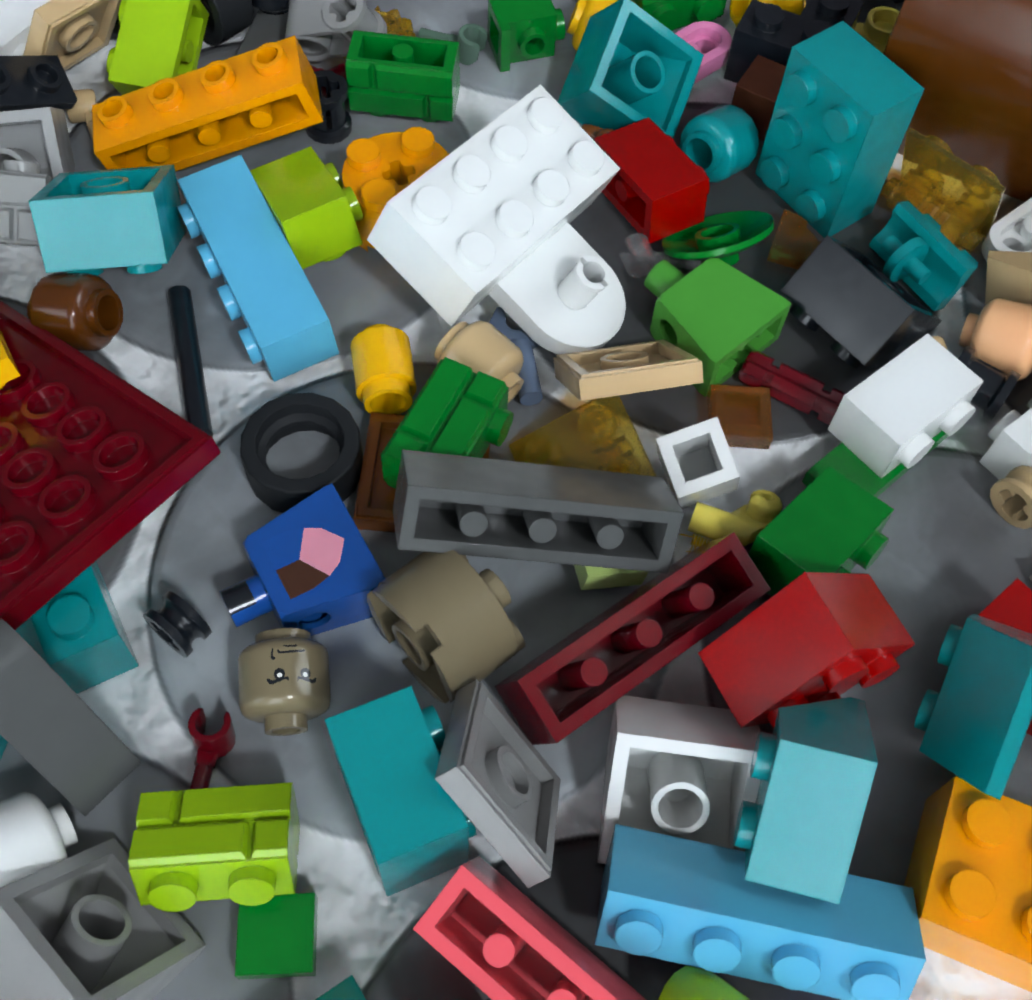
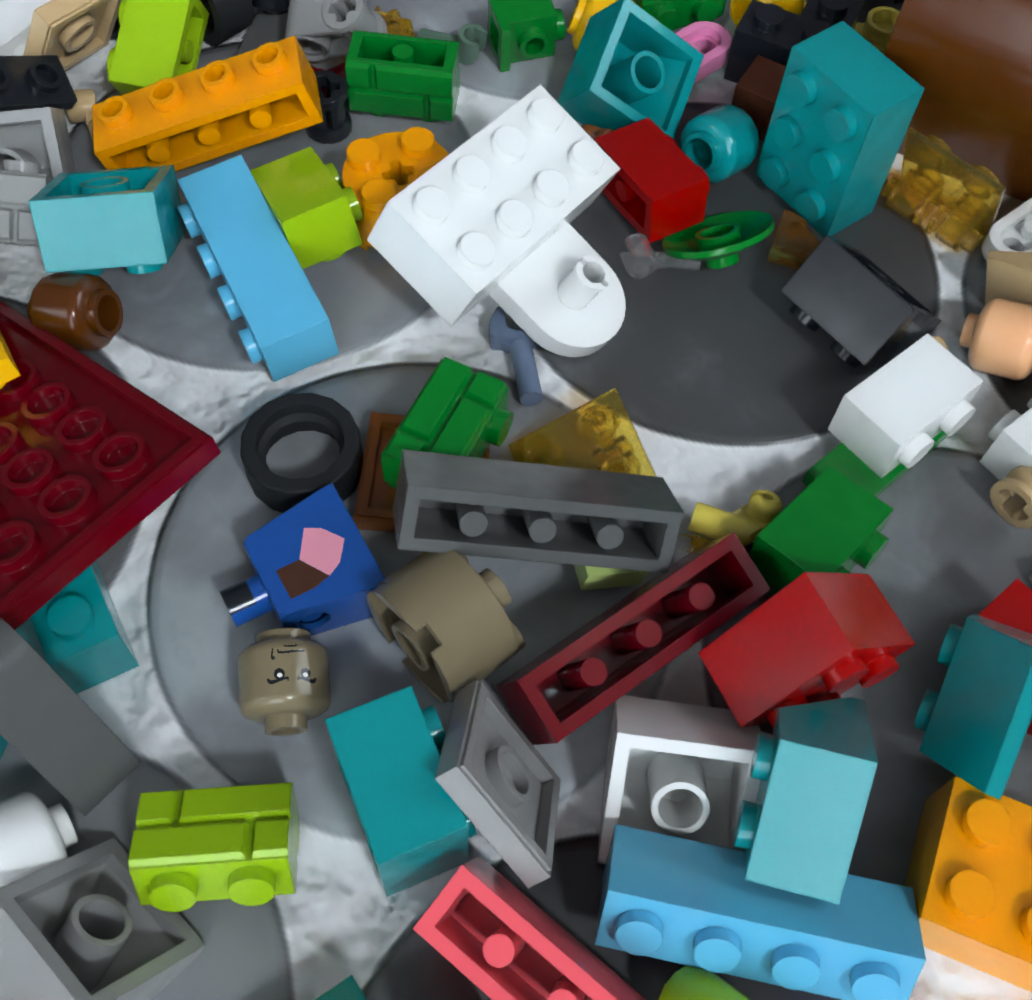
(177, 623): black bush -> none
(189, 358): black bar -> none
(208, 747): dark red hand -> none
(277, 938): green tile -> none
(383, 369): yellow brick -> none
(484, 350): tan head -> none
(627, 369): tan tile -> none
(698, 463): white brick -> none
(714, 315): bright green torso -> none
(742, 414): clear orange tile -> none
(790, 386): dark red axle -> none
(922, 256): teal hips -> none
(996, 383): black bush -> none

